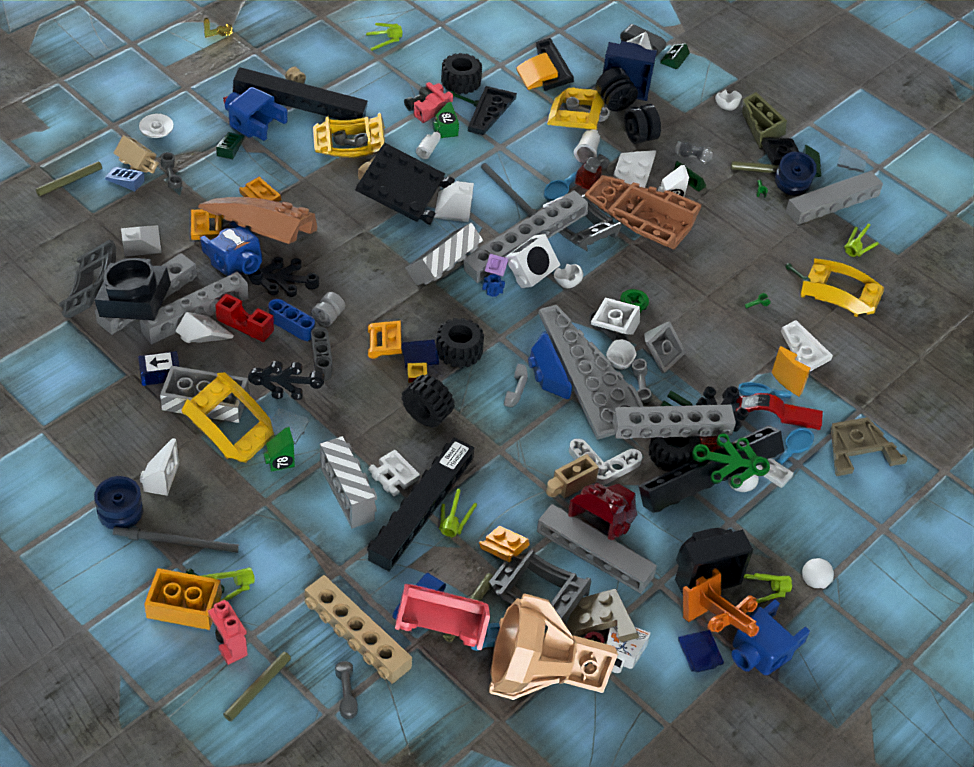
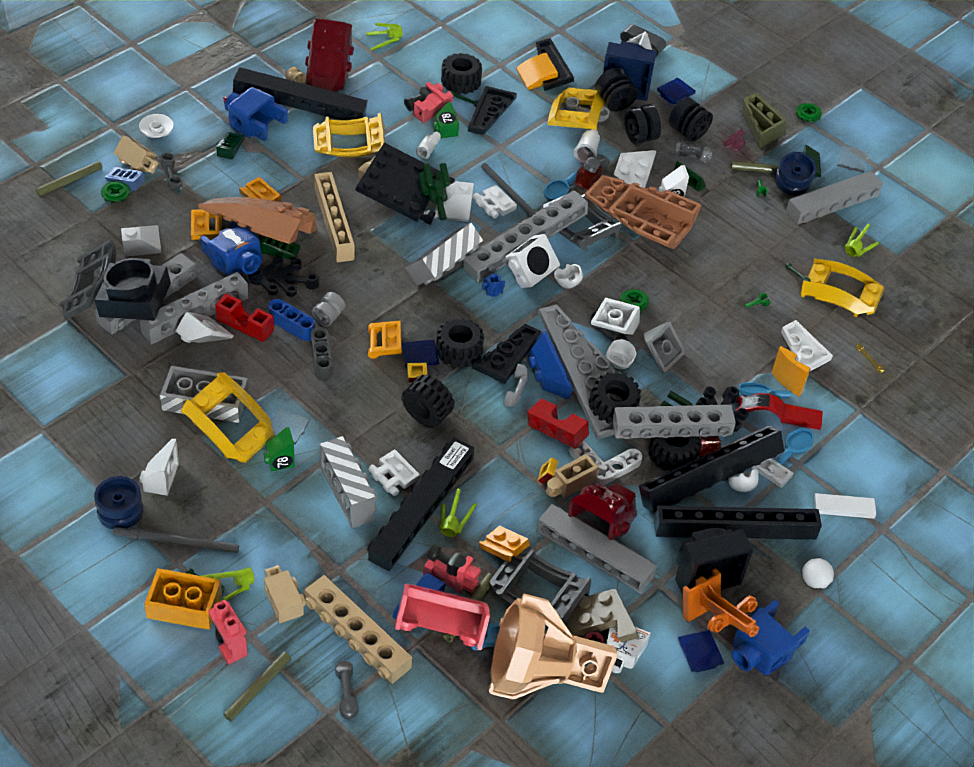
(115, 187): none -> green gear
(156, 367): brick -> none
(222, 31): clear yellow piece -> none
(262, 377): black plant -> none
(268, 247): none -> dark green slope
(283, 594): none -> tan brick
(329, 54): none -> dark red slope
(334, 217): none -> tan brick
(341, 139): dark grey bar -> none
(436, 187): none -> dark green plant
(453, 570): none -> coral hips
(496, 265): lavender tile -> none
(498, 202): none -> white plate
(505, 357): none -> black wing
(547, 470): none -> yellow plate
(569, 431): none -> red arch
(616, 384): none -> black tyre
(640, 370): light grey bar -> none
(675, 91): none -> clear blue piece
(676, 56): dark green slope -> none
(690, 119): none -> black wheel
(728, 101): white hair -> none
(734, 460): green plant -> none
(735, 140): none -> clear pink tile
(755, 522): none -> black brick
(778, 148): black plate -> none
(778, 583): lime plant -> none
(813, 110): none -> green gear
(845, 505): none -> white tile
(858, 438): dark tan wing -> none
(879, 368): none -> clear yellow hinge

